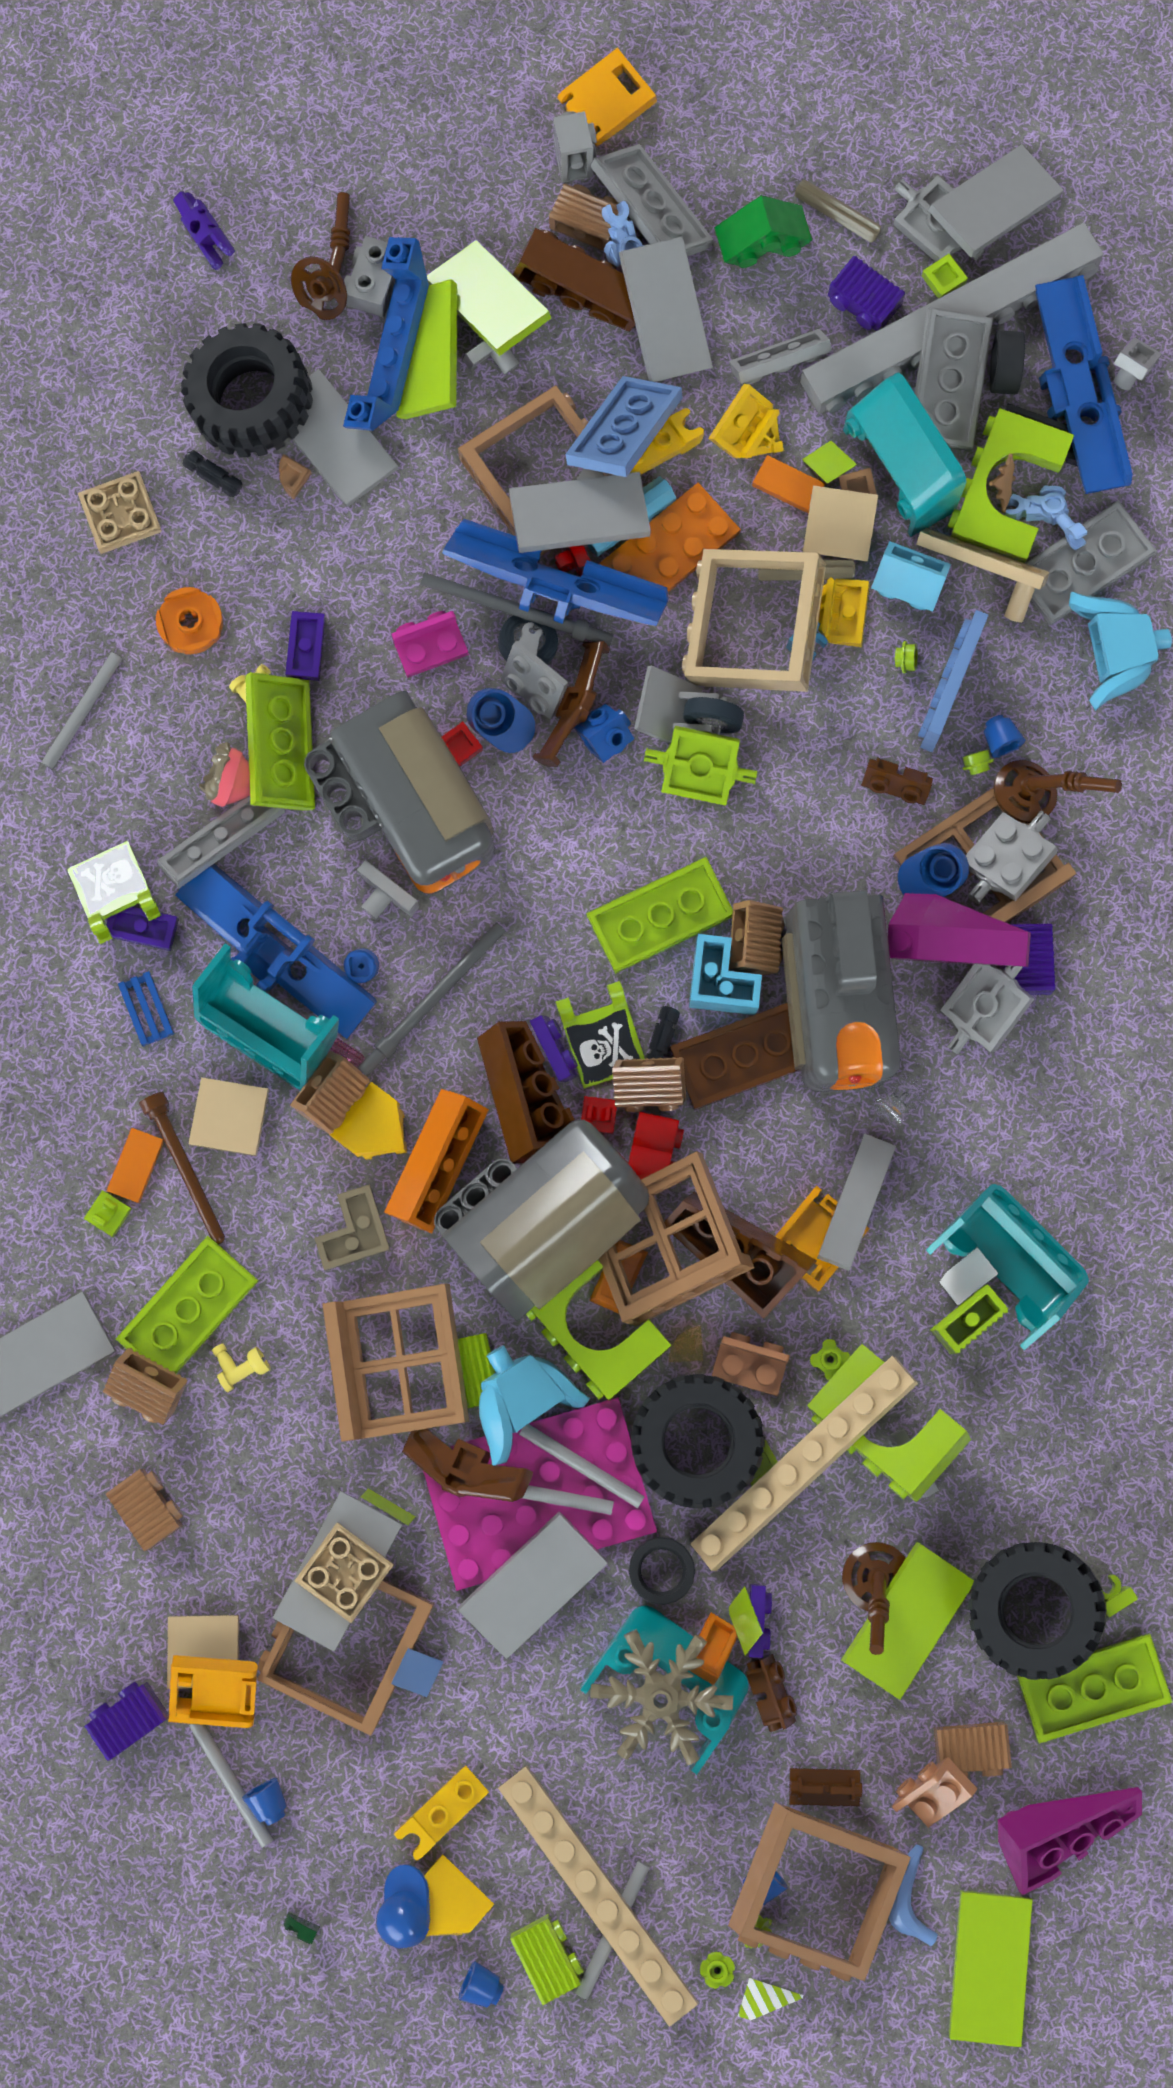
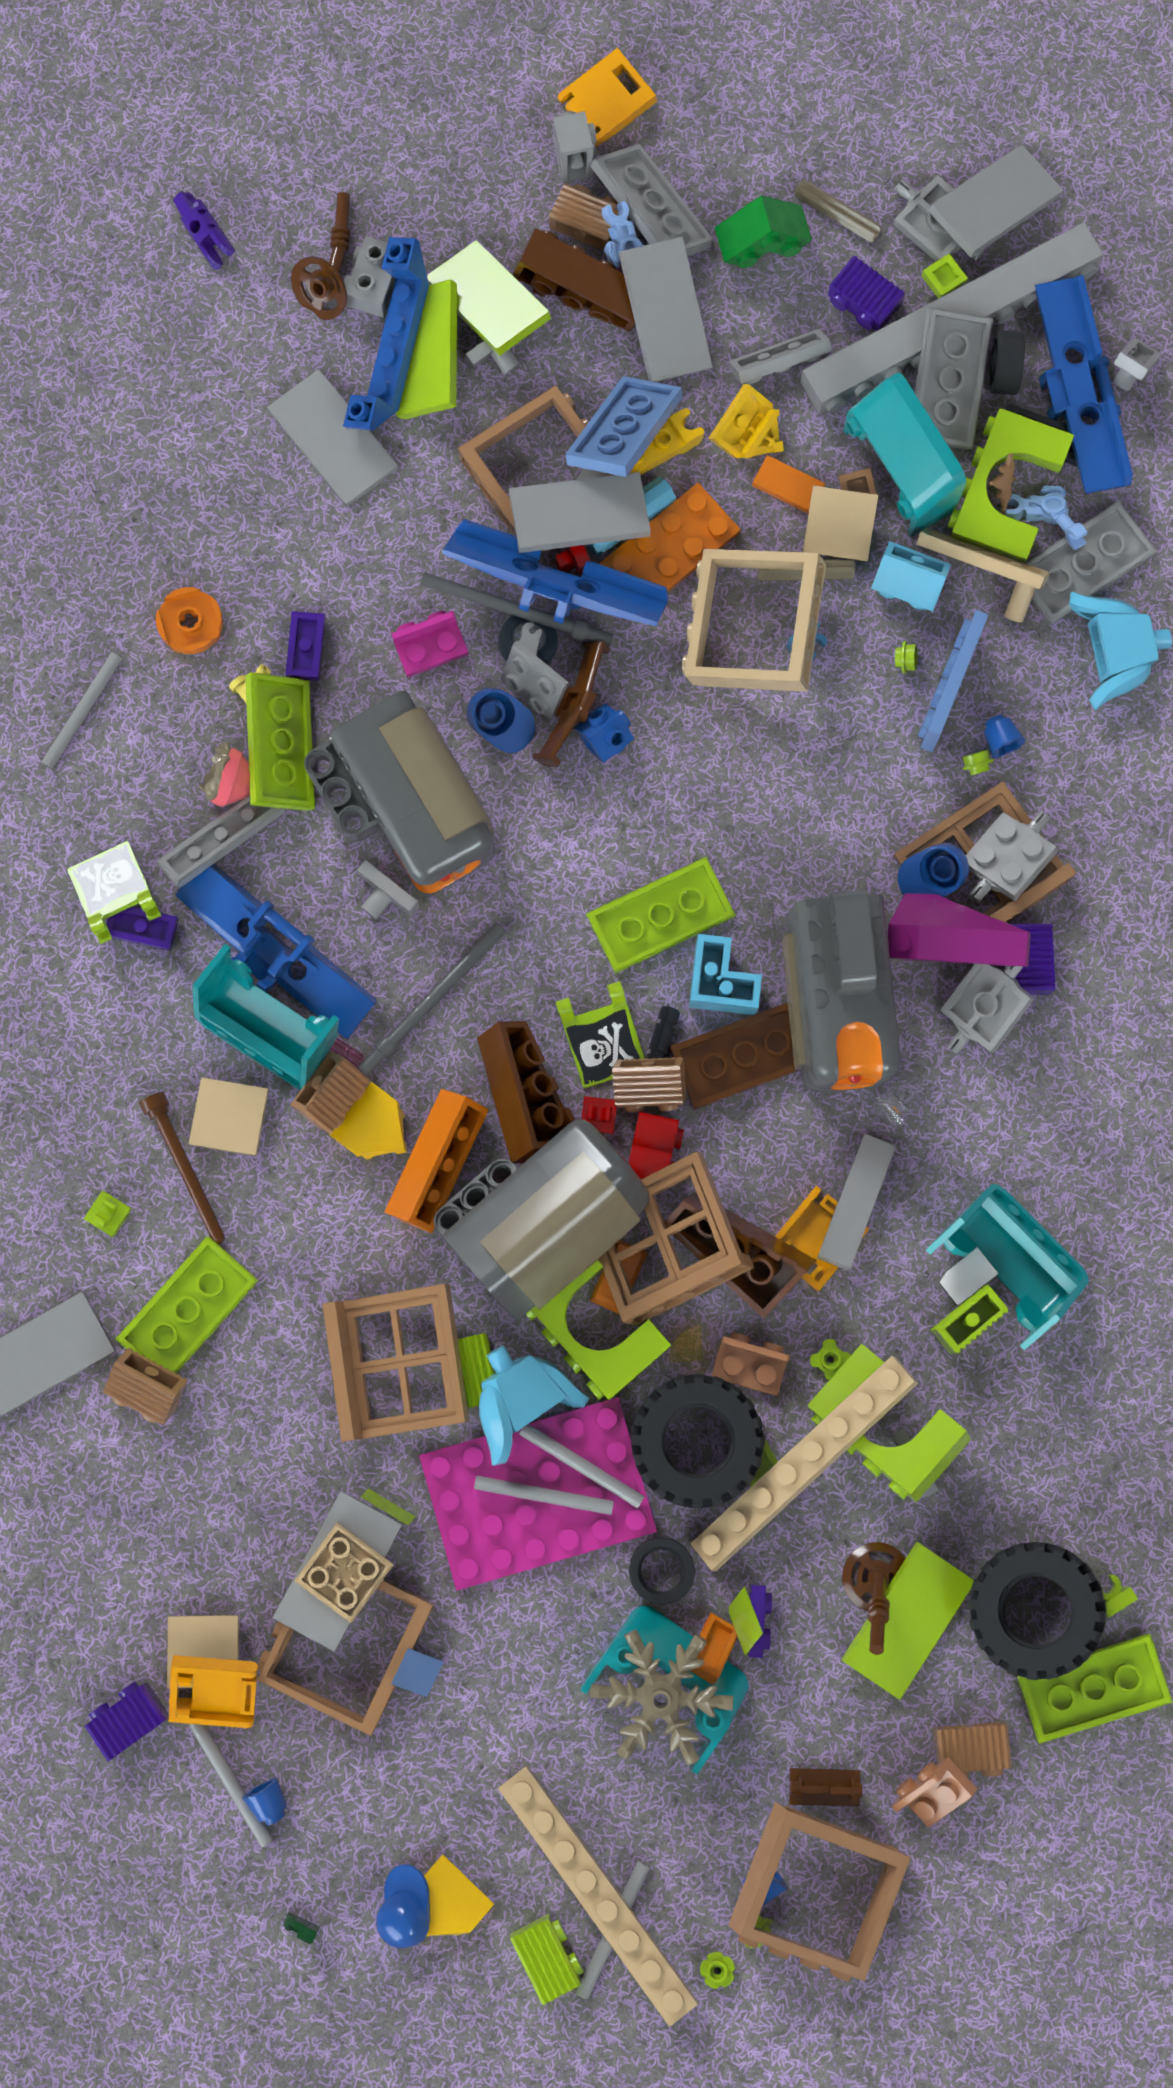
(119, 512): tan tile -> none
(135, 1165): orange tile -> none
(145, 1508): medium nougat brick -> none
(156, 1035): blue tile -> none
(212, 473): black axle -> none
(229, 356): black tyre -> none
(232, 1373): light yellow piece -> none
(292, 475): medium nougat tile -> none
(361, 965): blue tile -> none
(361, 1237): dark tan plate -> none
(443, 1810): yellow plate -> none
(462, 743): red plate -> none
(465, 1468): reddish brown plate -> none
(481, 1986): blue hat -> none
(532, 1585): light grey tile -> none
(561, 1060): dark purple plate -> none
(674, 701): light grey plate -> none
(700, 765): lime plate -> none
(756, 938): medium nougat brick -> none
(764, 1998): sticker -> none
(777, 1709): reddish brown hinge -> none
(829, 462): lime sticker -> none
(844, 611): yellow slope -> none
(883, 778): reddish brown hinge -> none
(902, 1914): medium blue piece -> none
(990, 1968): lime tile -> none
(1030, 787): reddish brown dish -> none
(1050, 1832): magenta wedge -> none

